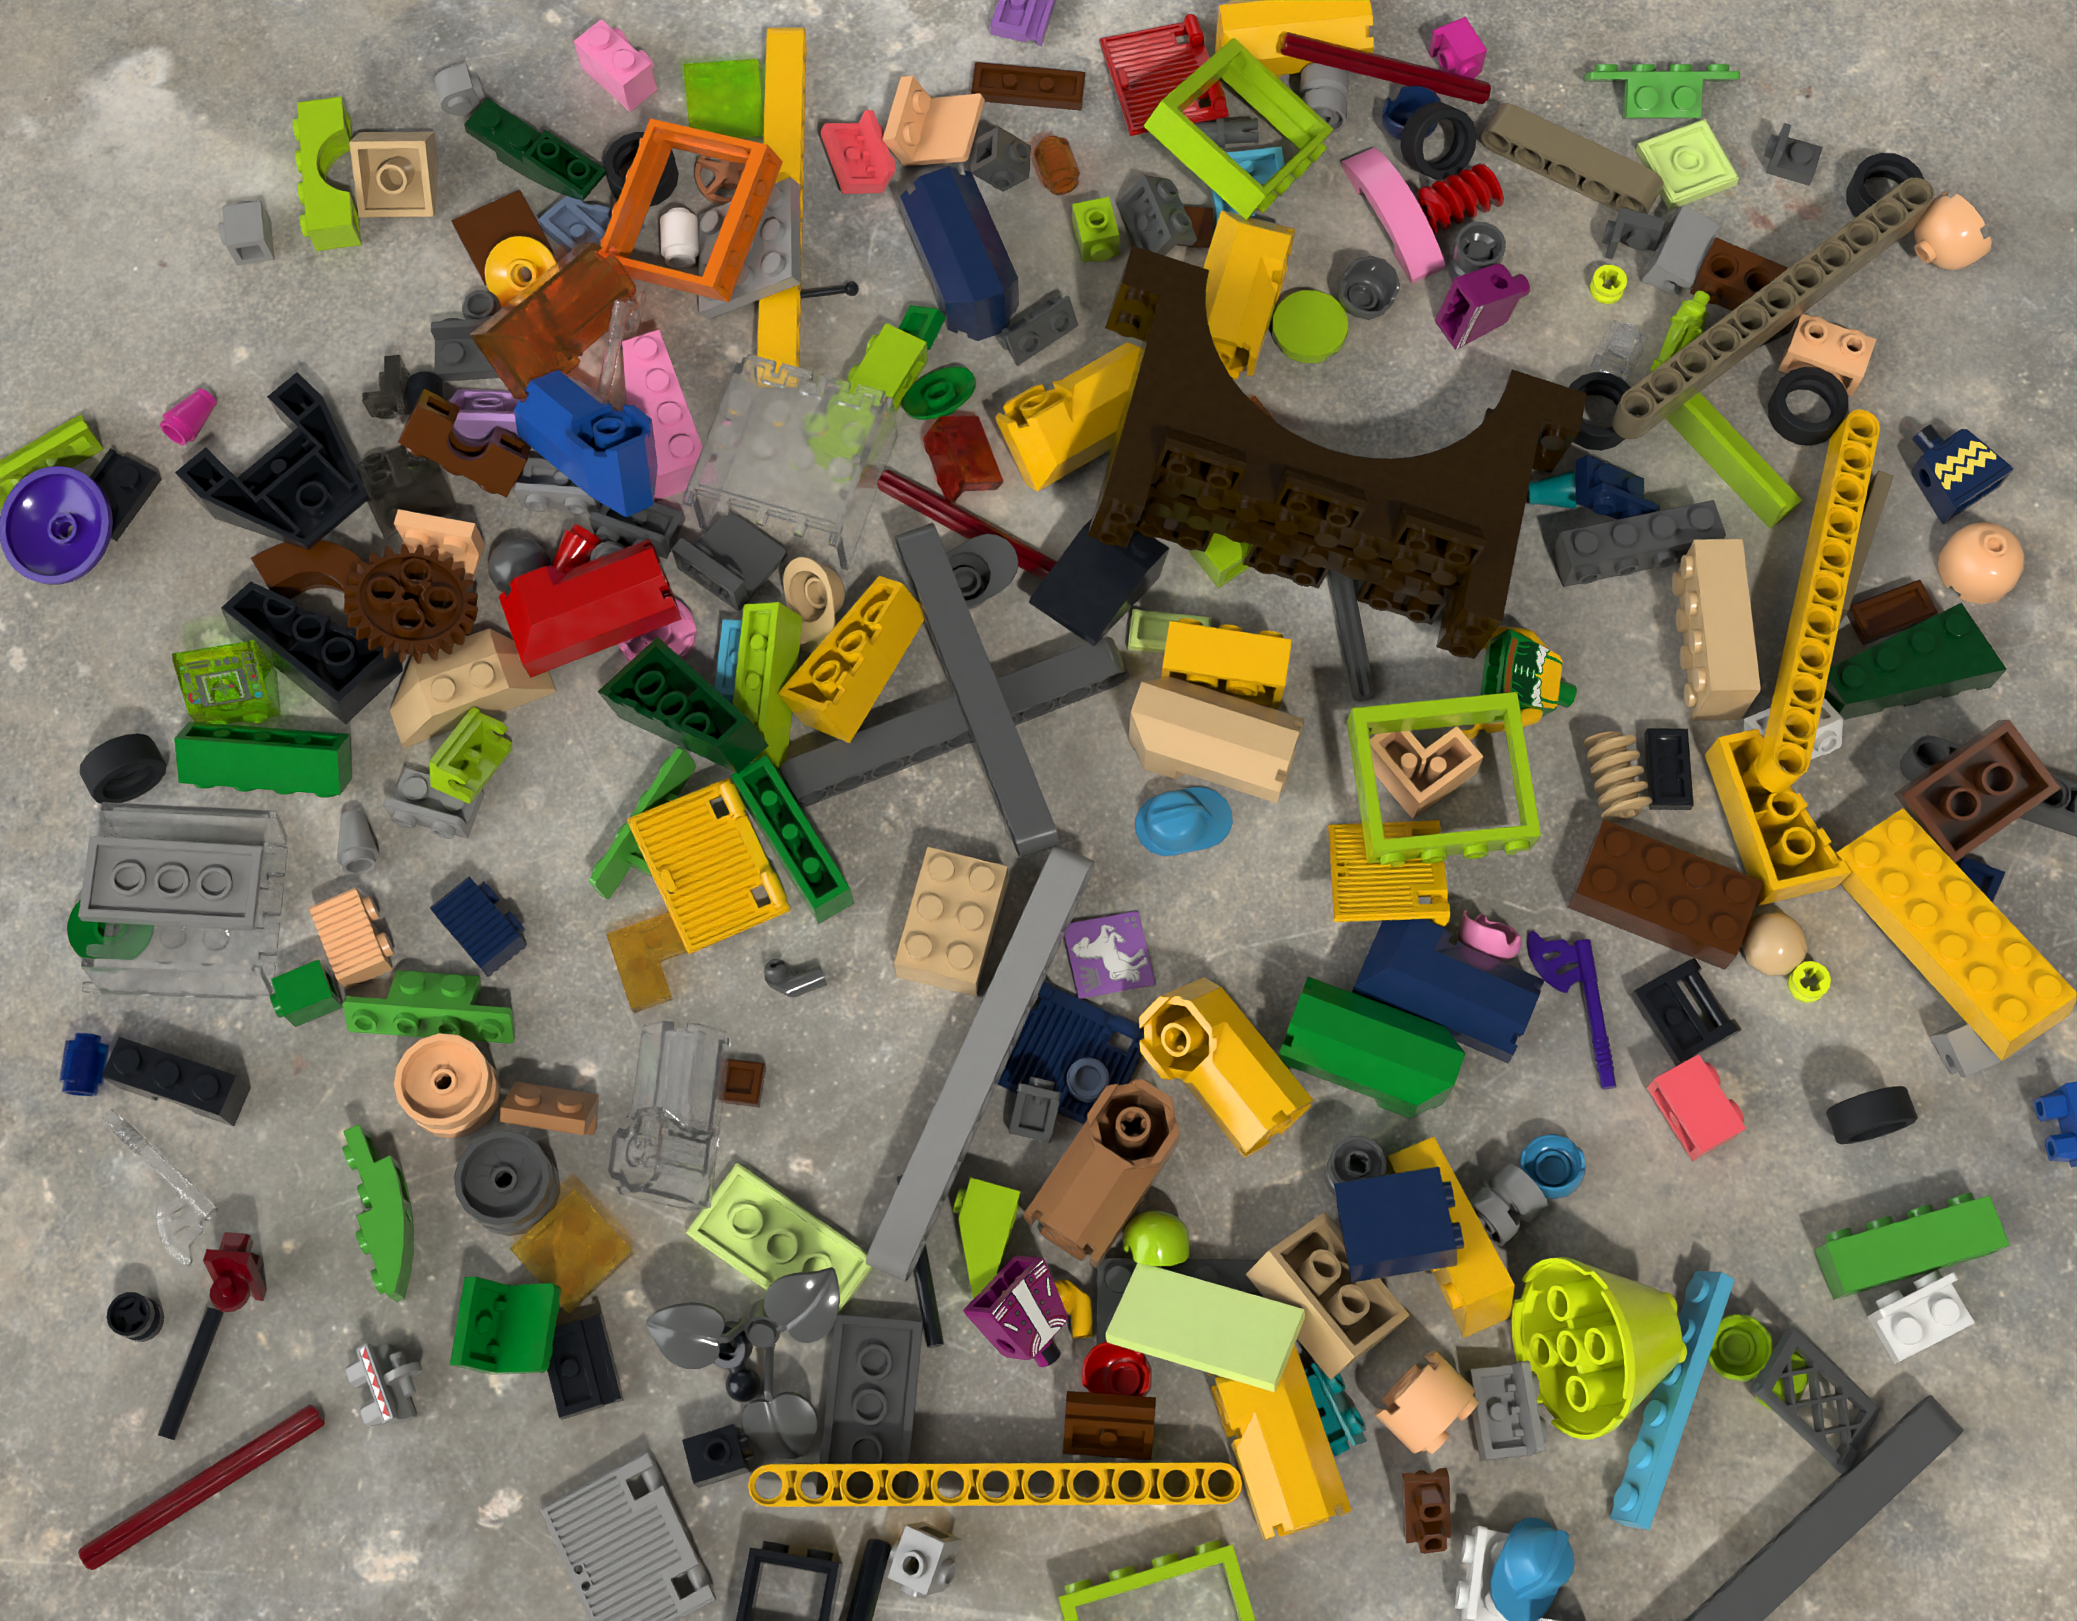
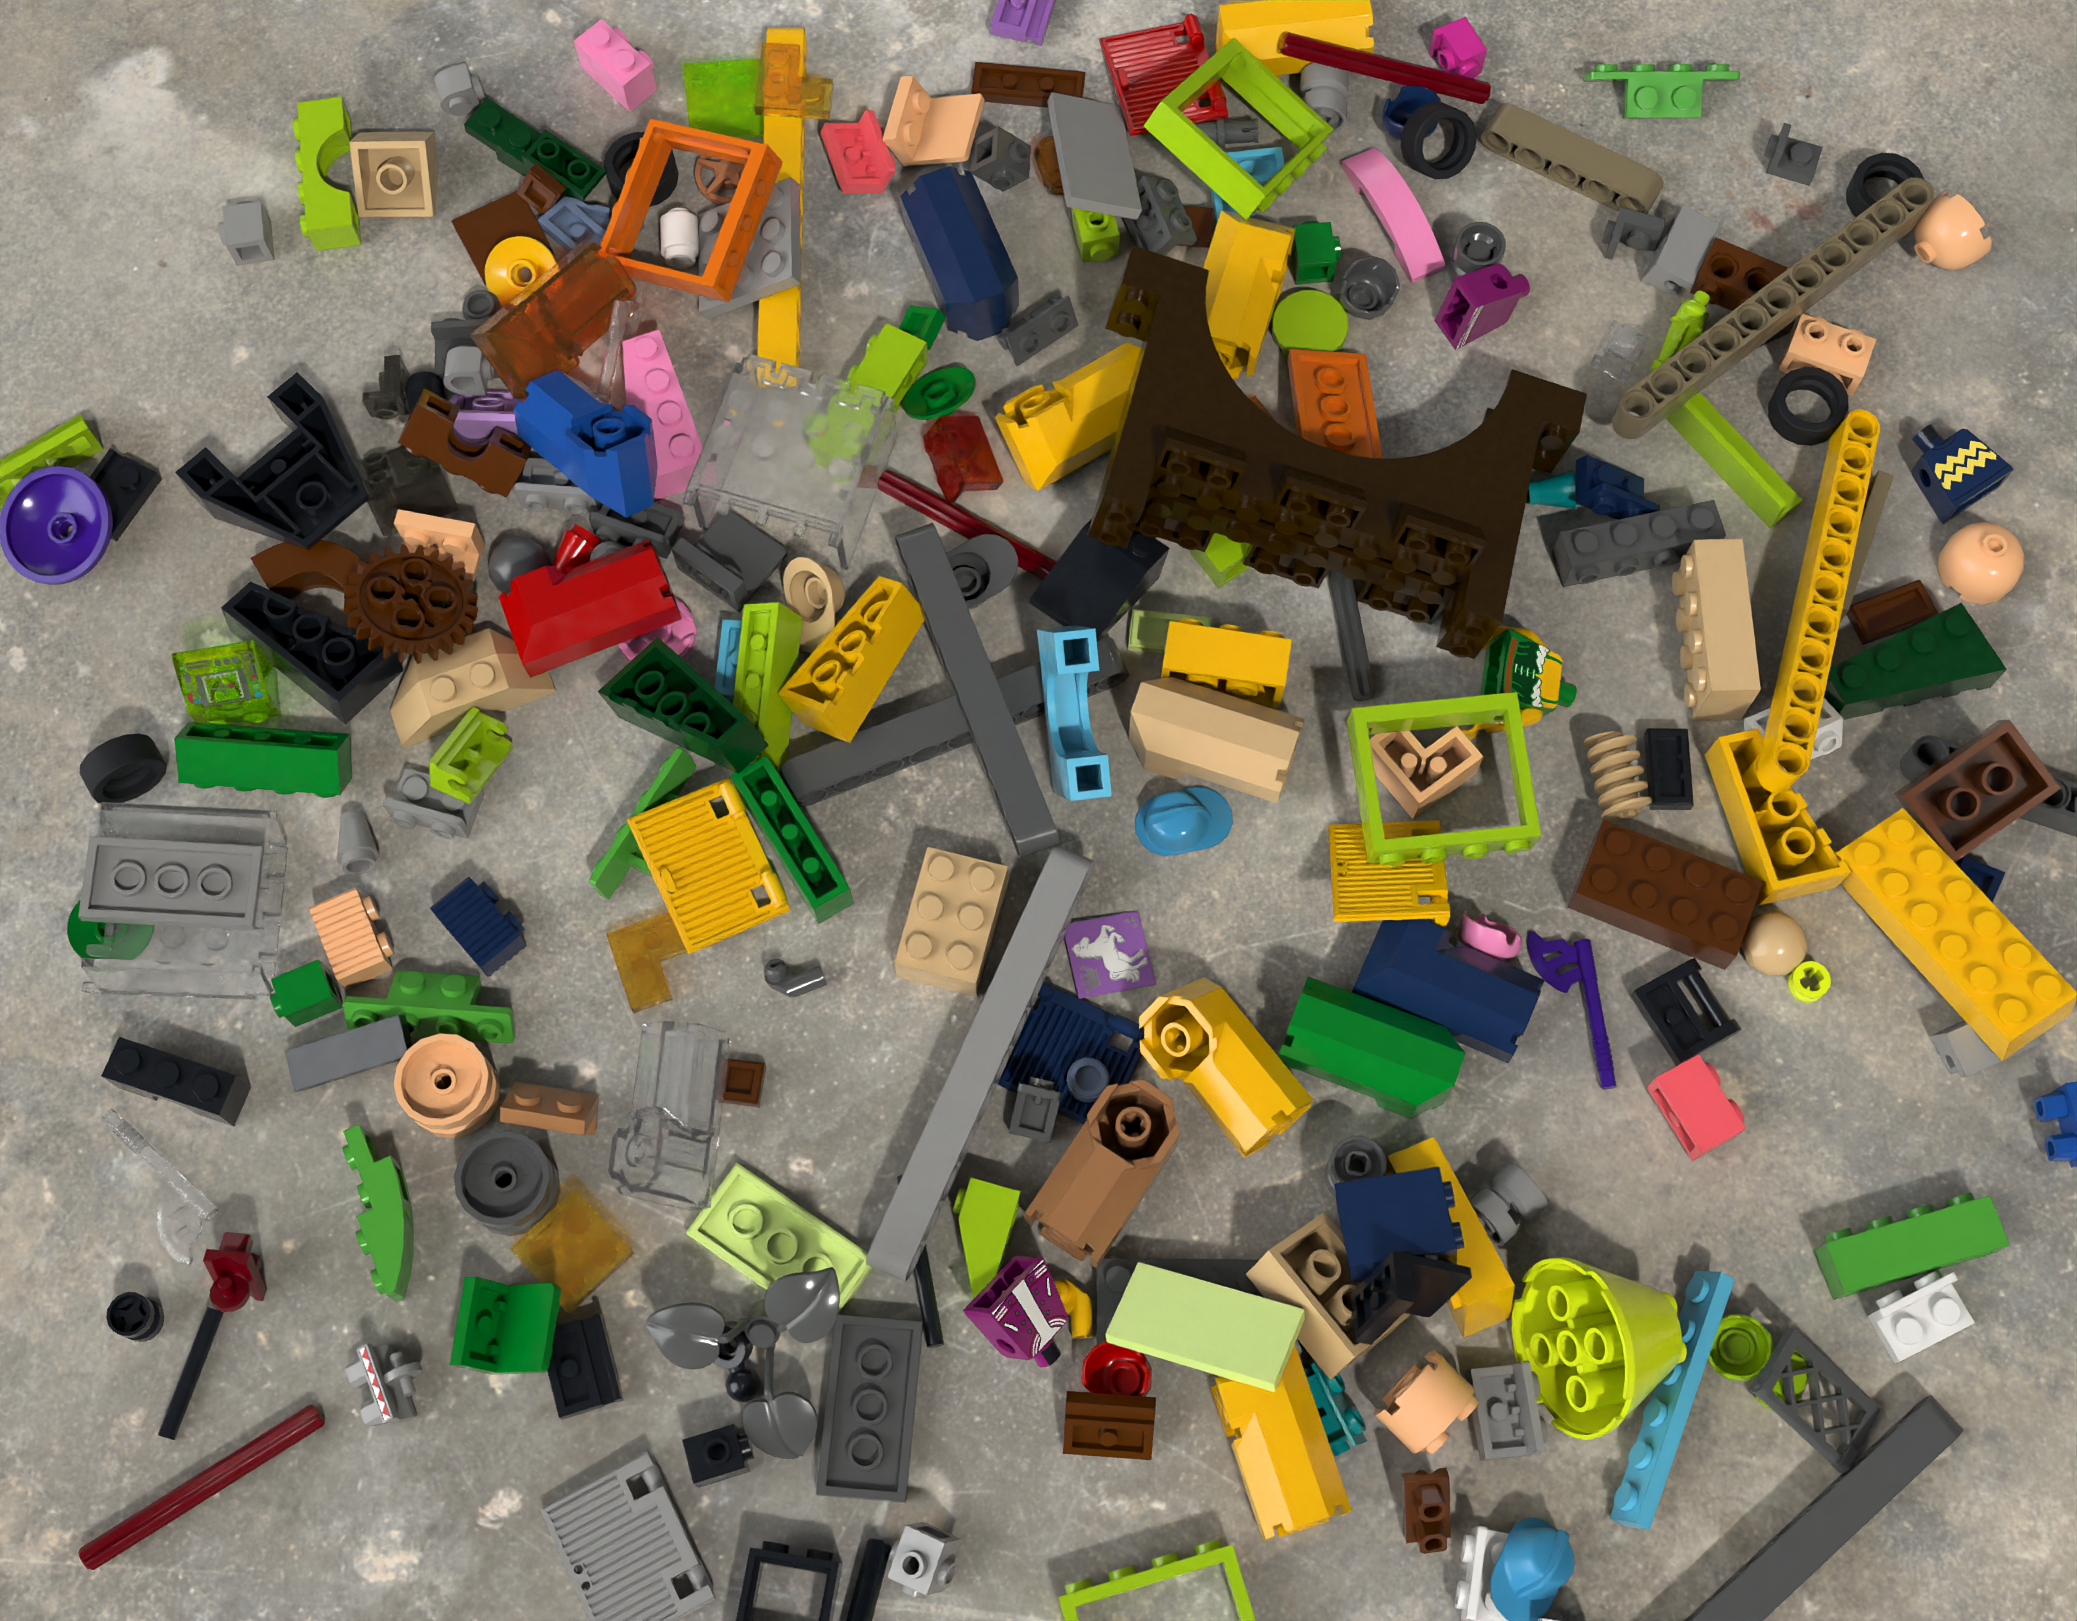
(83, 1065): clear blue brick -> none
(188, 417): dark pink cone -> none
(348, 1053): none -> tile
(467, 371): none -> light grey plate
(540, 189): none -> reddish brown tile
(783, 92): none -> clear yellow plate
(850, 288): black hinge -> none
(1017, 1492): yellow beam -> none
(1076, 763): none -> medium azure arch
(1094, 156): none -> light grey tile
(1157, 1238): lime hair -> none
(1314, 252): none -> green brick
(1334, 401): none -> orange plate
(1402, 1286): none -> black bracket
(1459, 195): red piece -> none
(1554, 1165): dark azure hair -> none
(1610, 387): black tyre -> none
(1611, 295): neon yellow bush -> none
(1689, 163): yellowish green tile -> none
(1871, 1115): black tyre -> none

